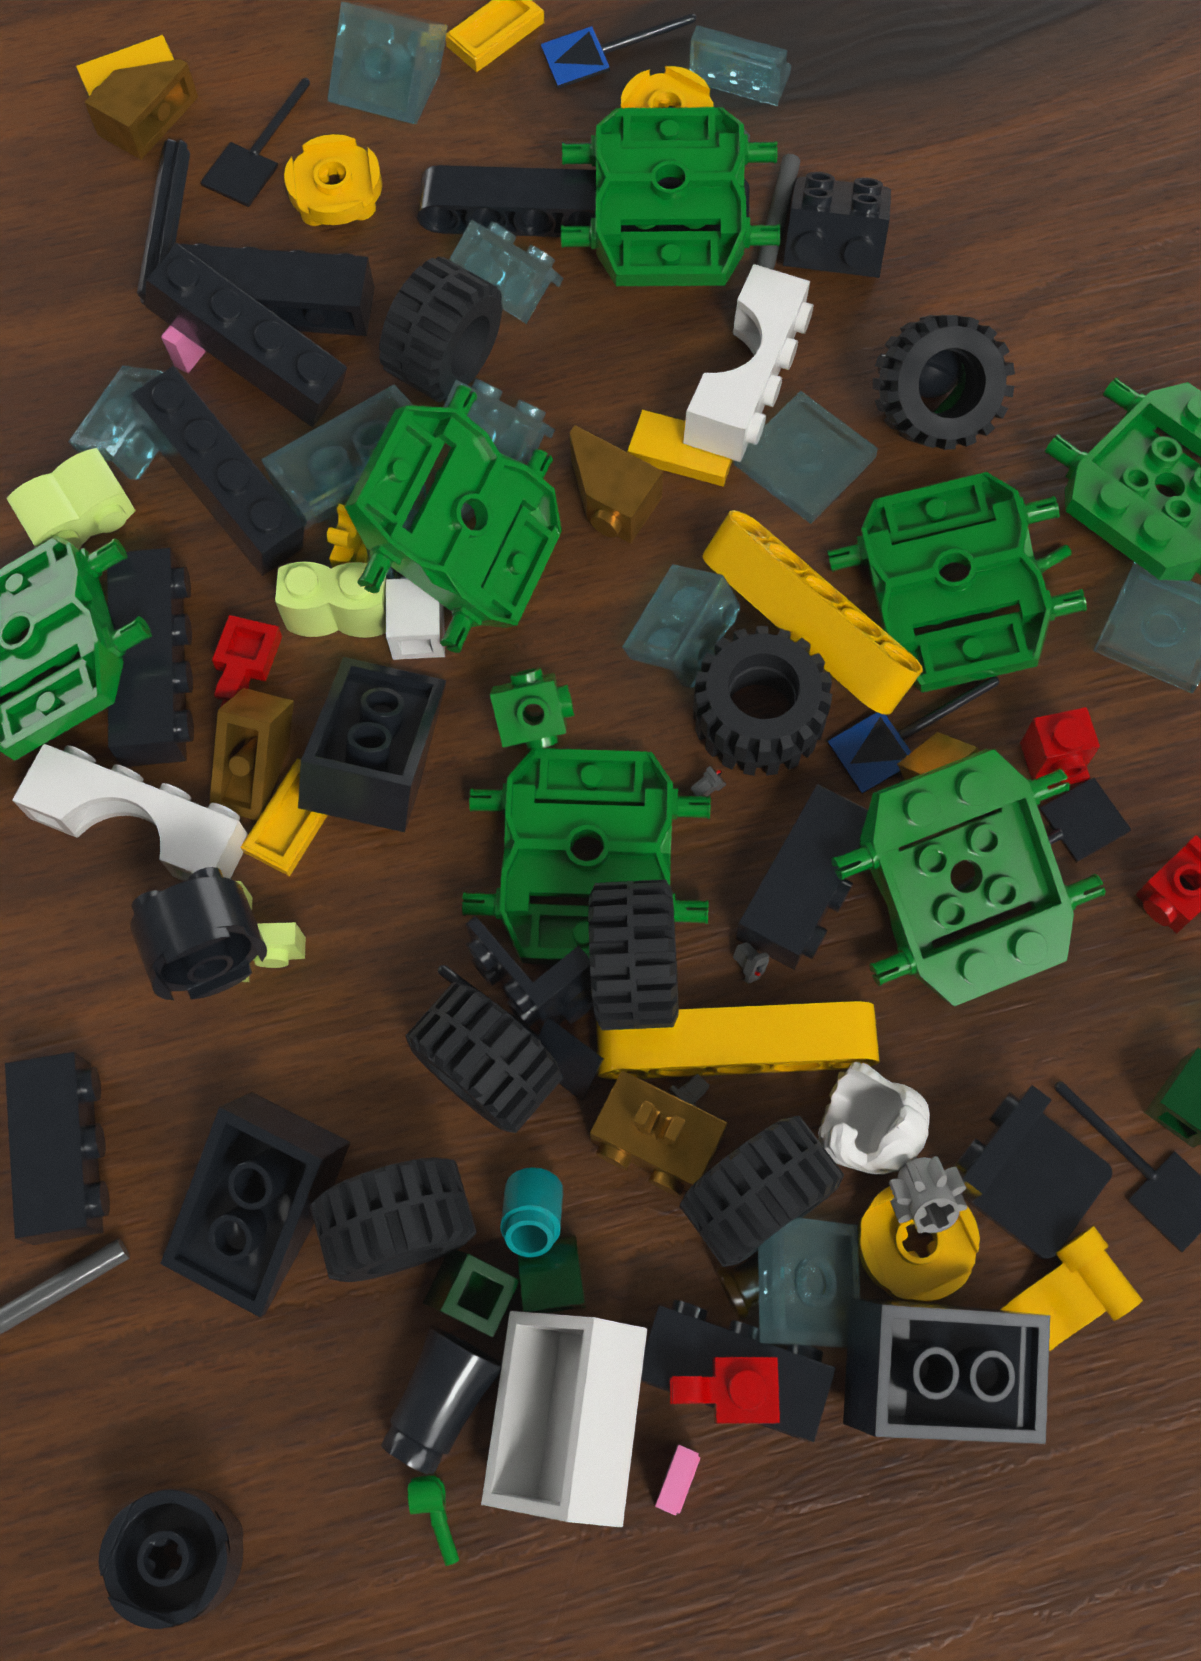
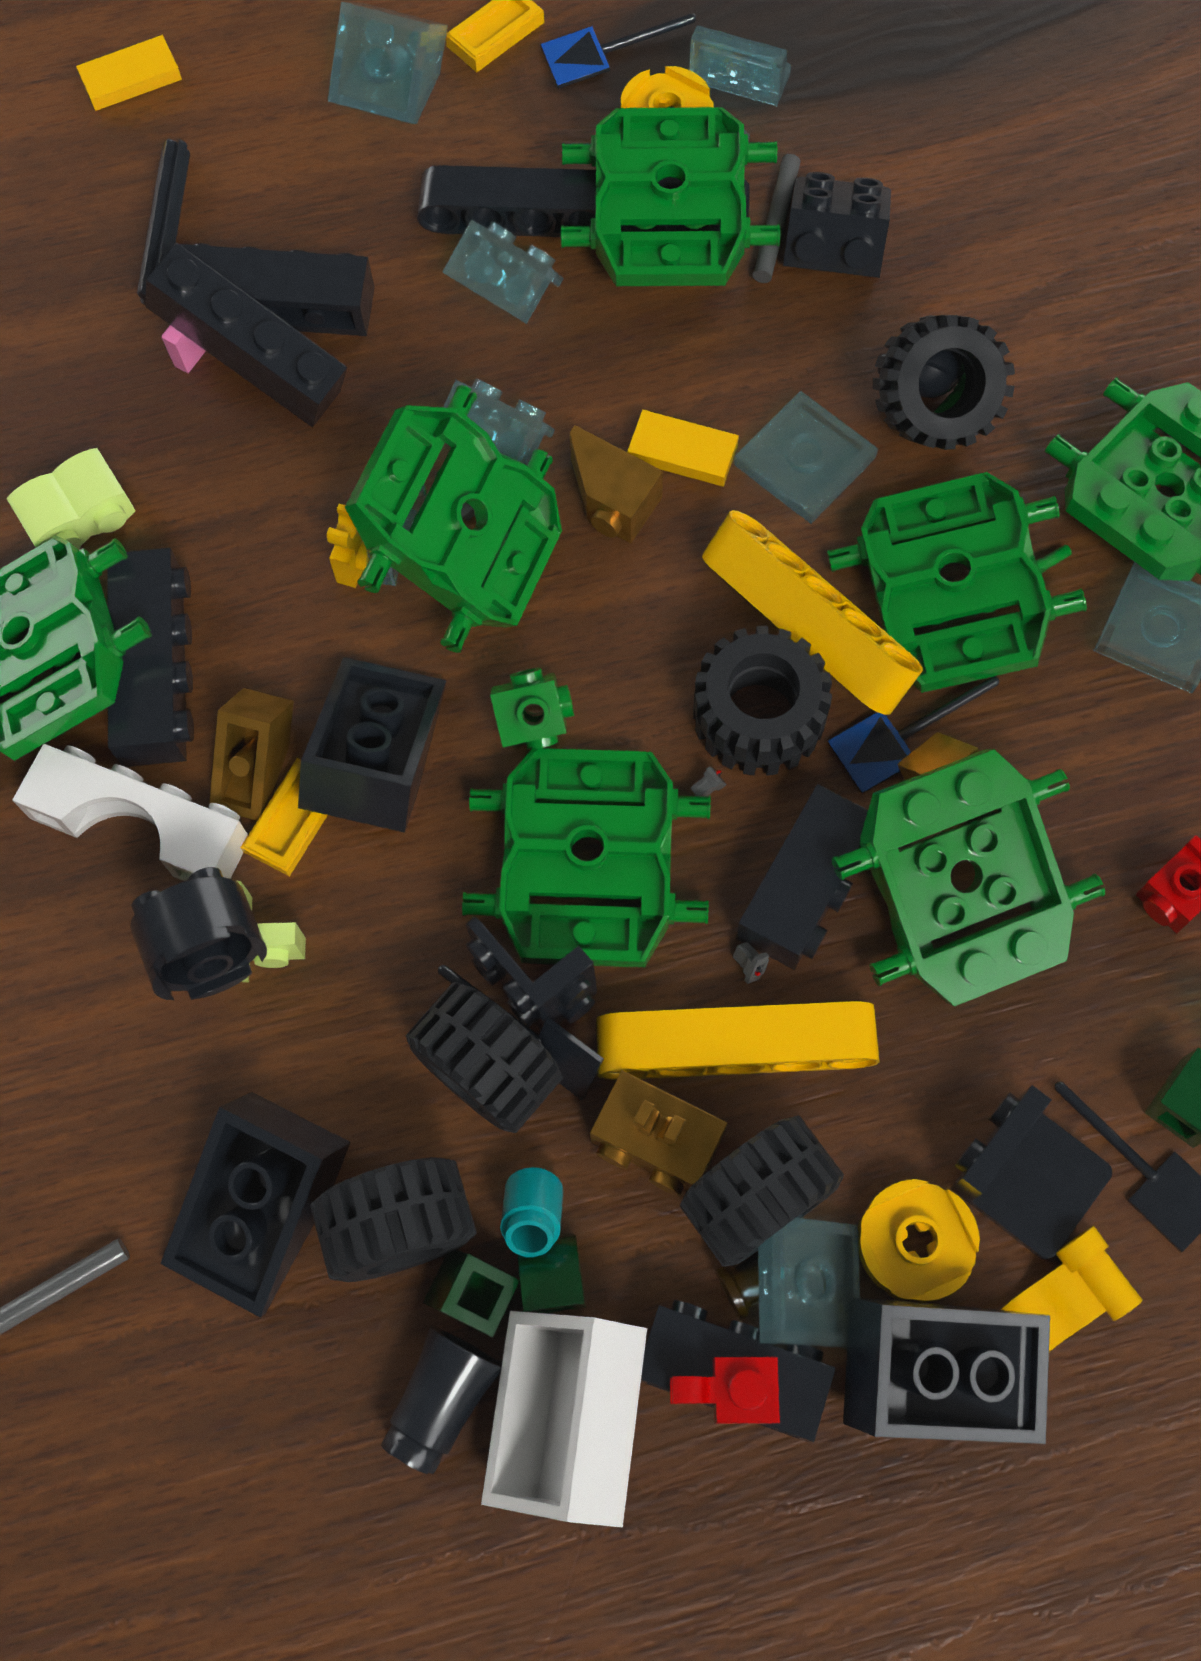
(55, 1148): black brick -> none
(113, 426): clear light blue bracket -> none
(139, 1572): black brick -> none
(141, 104): pearl gold slope -> none
(217, 470): black brick -> none
(243, 172): black piece -> none
(244, 653): red plate -> none
(326, 600): yellowish green brick -> none
(328, 461): clear light blue slope -> none
(337, 203): yellow plate -> none
(413, 621): white brick -> none
(428, 1495): green hand -> none
(440, 328): black tyre -> none
(633, 955): black tyre -> none
(677, 1480): bright pink tile -> none
(683, 622): clear light blue bracket -> none
(691, 1091): dark grey piece -> none
(730, 404): white arch -> none
(873, 1122): white hair -> none
(928, 1195): light grey gear -> none
(1061, 742): red brick -> none
(1082, 821): black piece -> none

